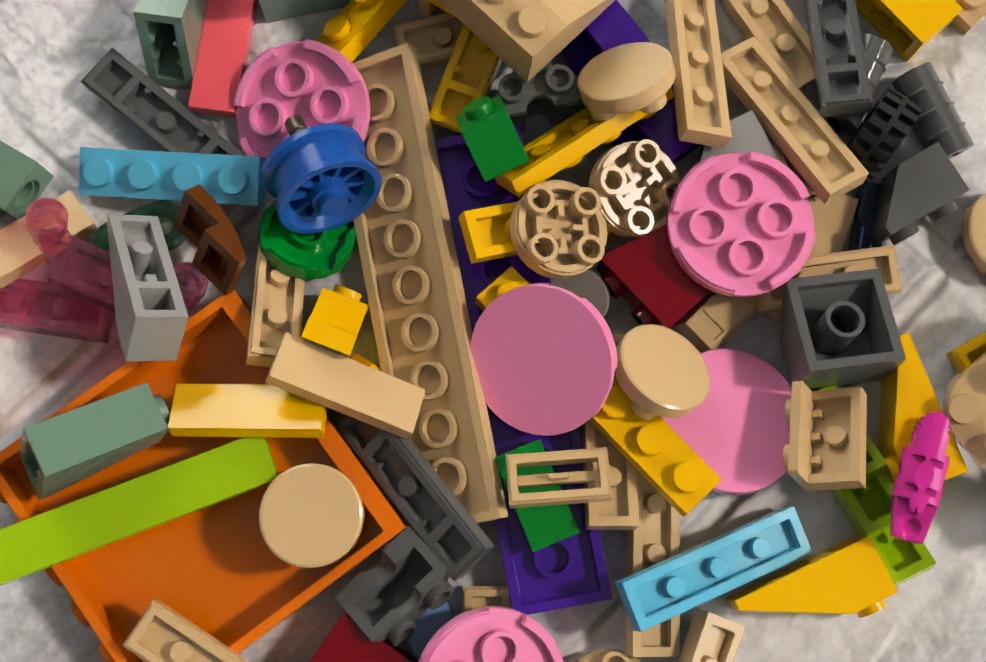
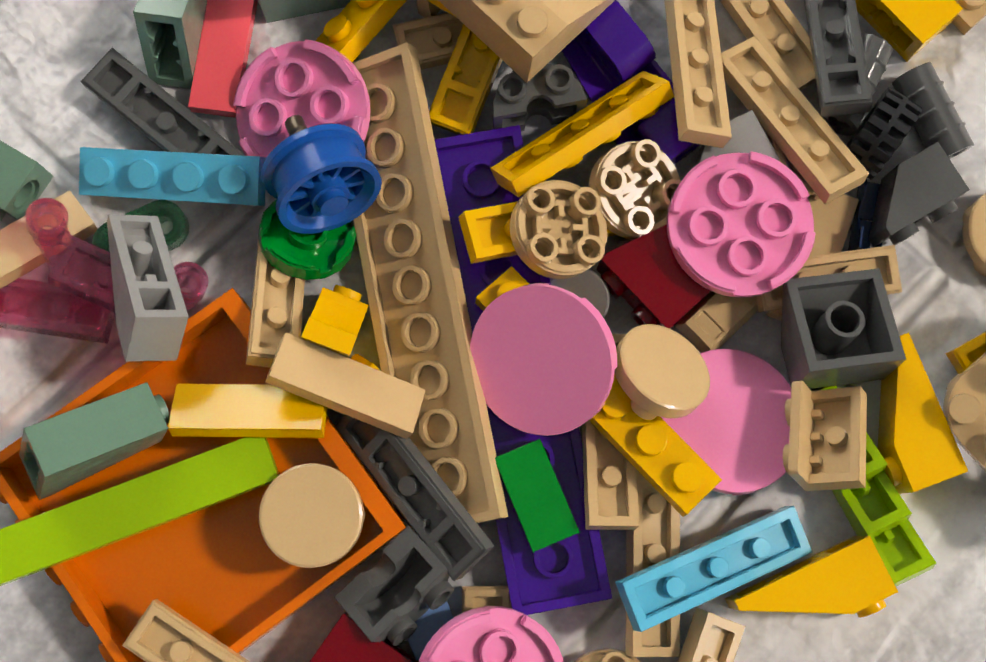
(218, 246): reddish brown slope -> none
(491, 137): green brick -> none
(560, 497): tan tile -> none
(626, 80): tan tile -> none
(920, 479): dark pink hinge -> none

